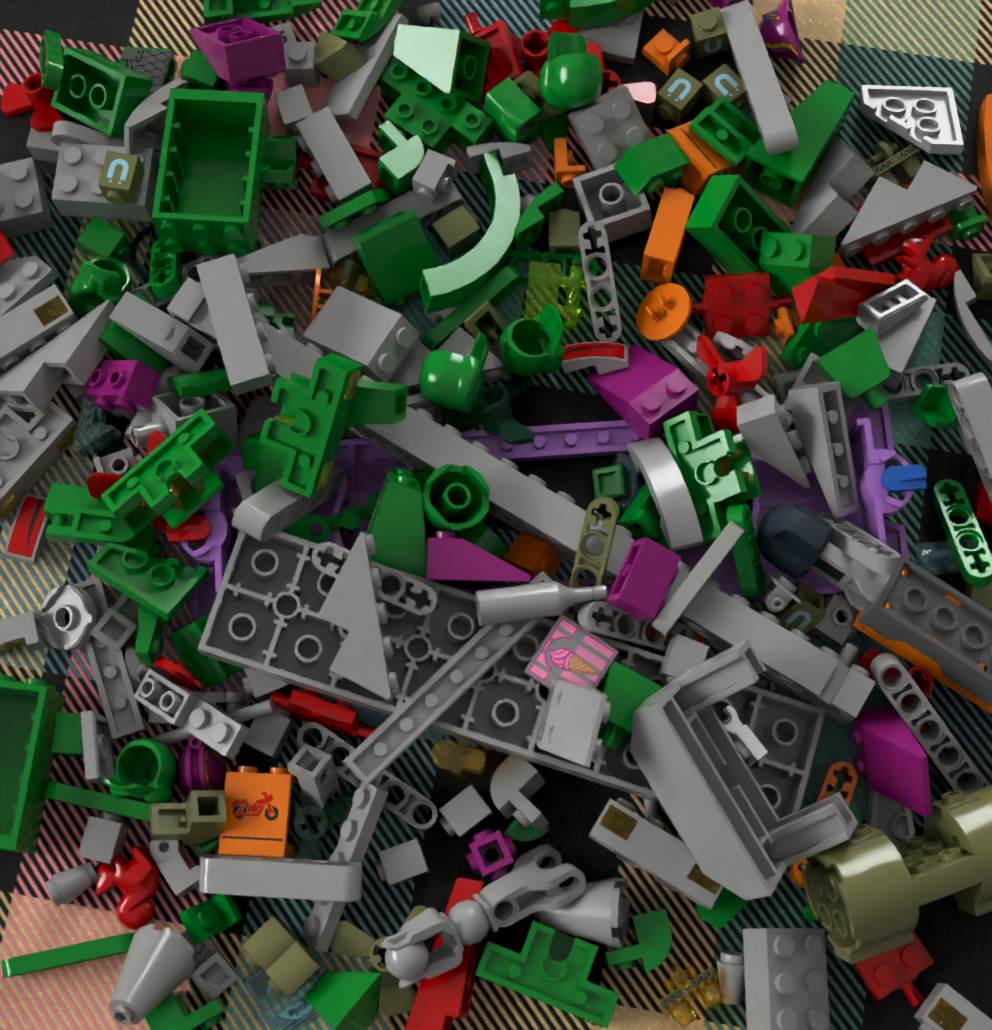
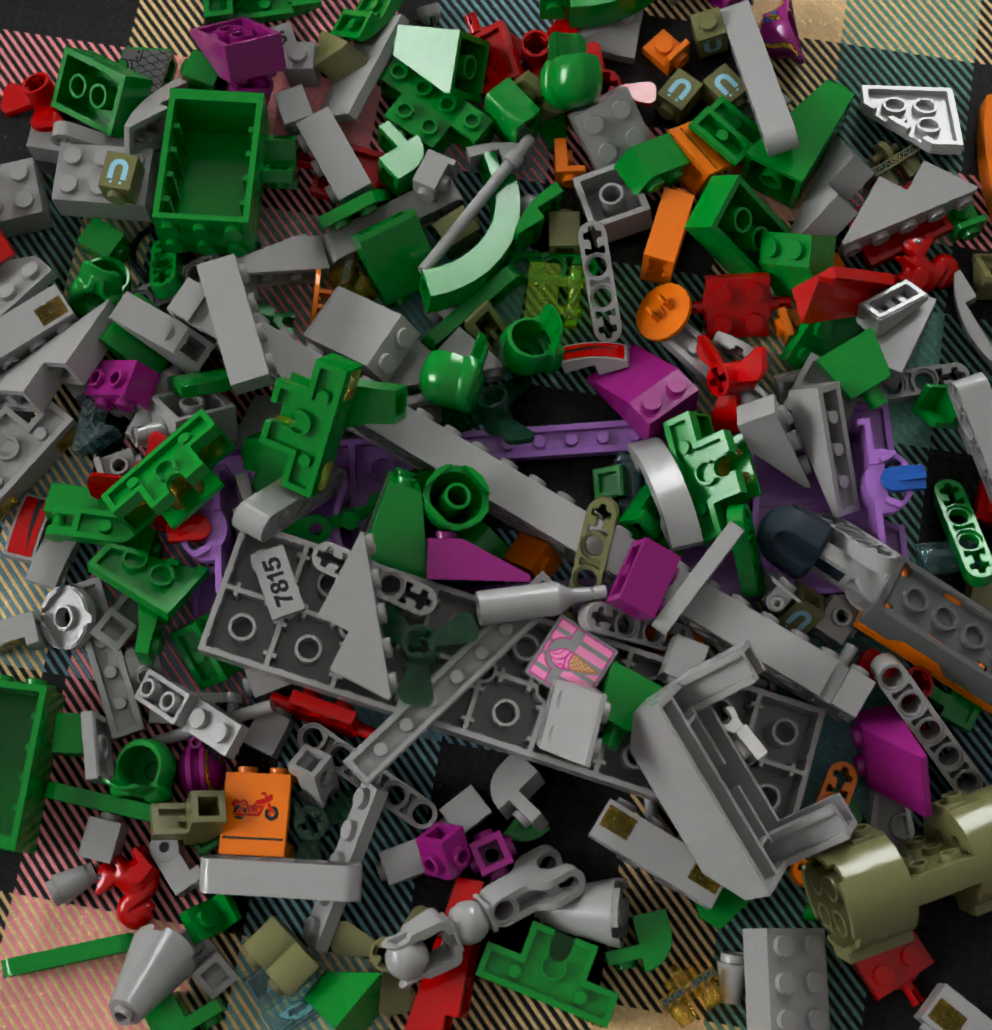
(51, 60): green beam -> none
(51, 562): none -> light grey slope
(178, 673): red piece -> none
(277, 582): none -> light grey tile
(416, 683): none -> clear green piece
(444, 850): none -> magenta brick
(458, 757): clear yellow hips -> none
(510, 162): none -> light grey bar
(954, 708): none -> green plate

